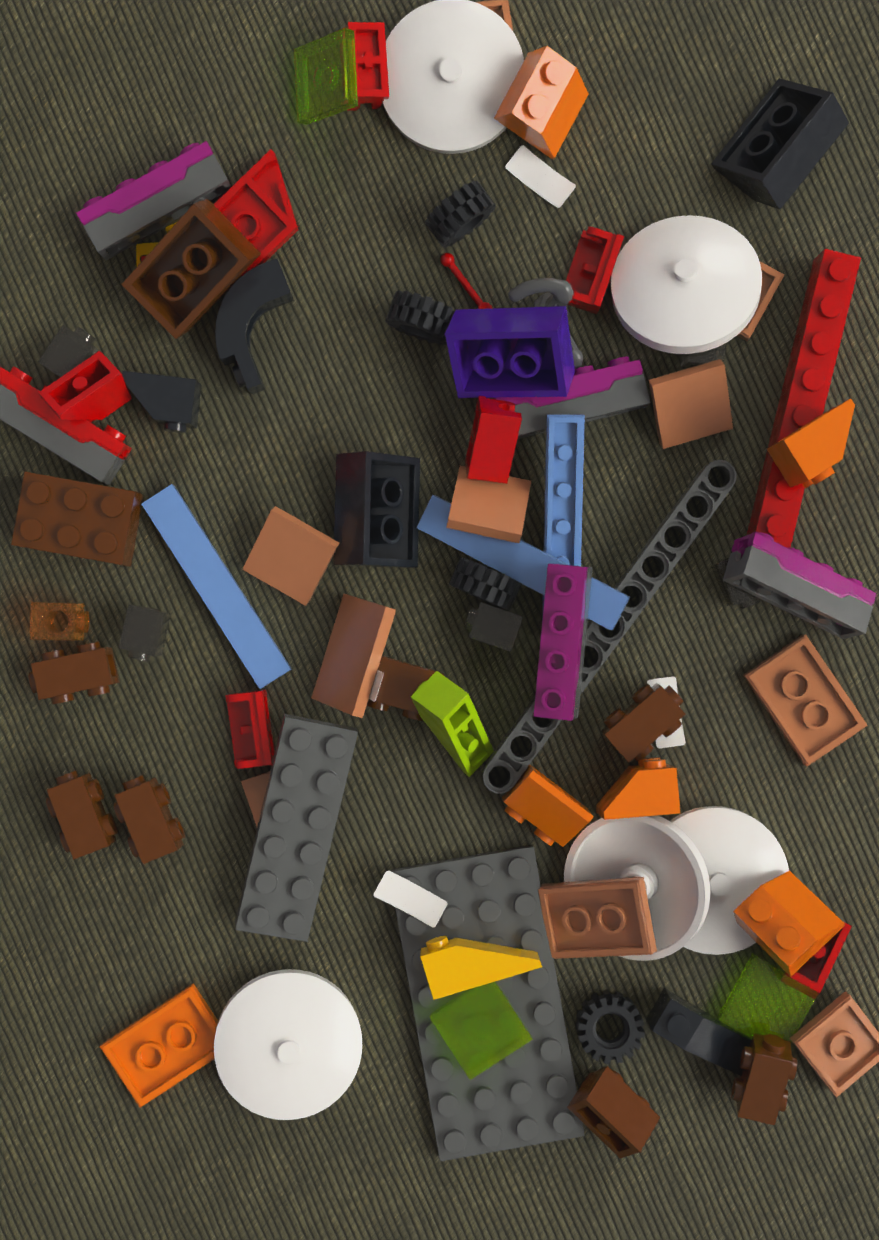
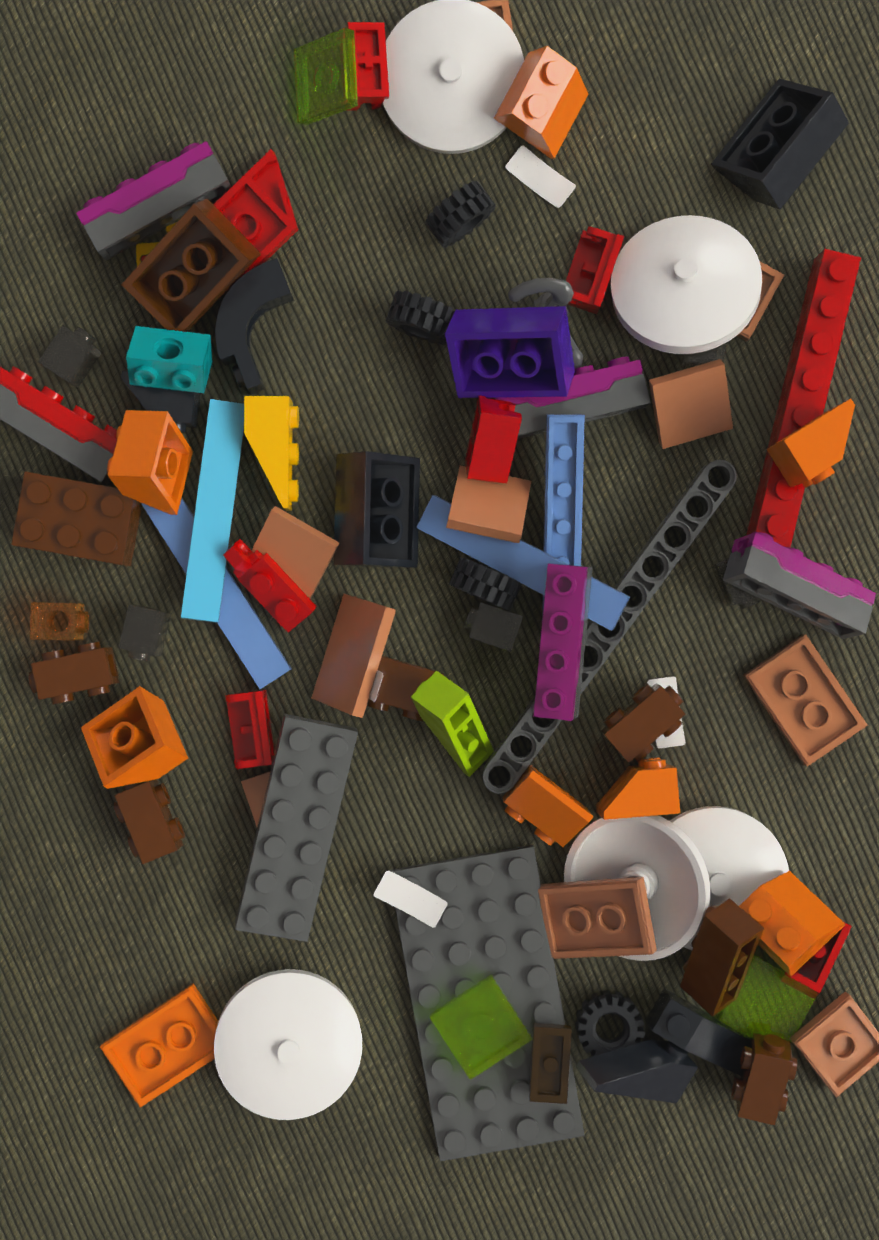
(81, 814): reddish brown brick -> none
(87, 391): red slope -> none
(134, 740): none -> orange slope
(150, 460): none -> orange slope
(169, 359): none -> teal brick
(213, 511): none -> medium azure tile
(269, 432): none -> yellow slope
(269, 585): none -> red hinge
(448, 260): red hinge -> none
(466, 964): yellow slope -> none
(550, 1063): none -> dark brown plate
(614, 1112): reddish brown brick -> none
(641, 1070): none -> black slope
(720, 956): none -> reddish brown brick

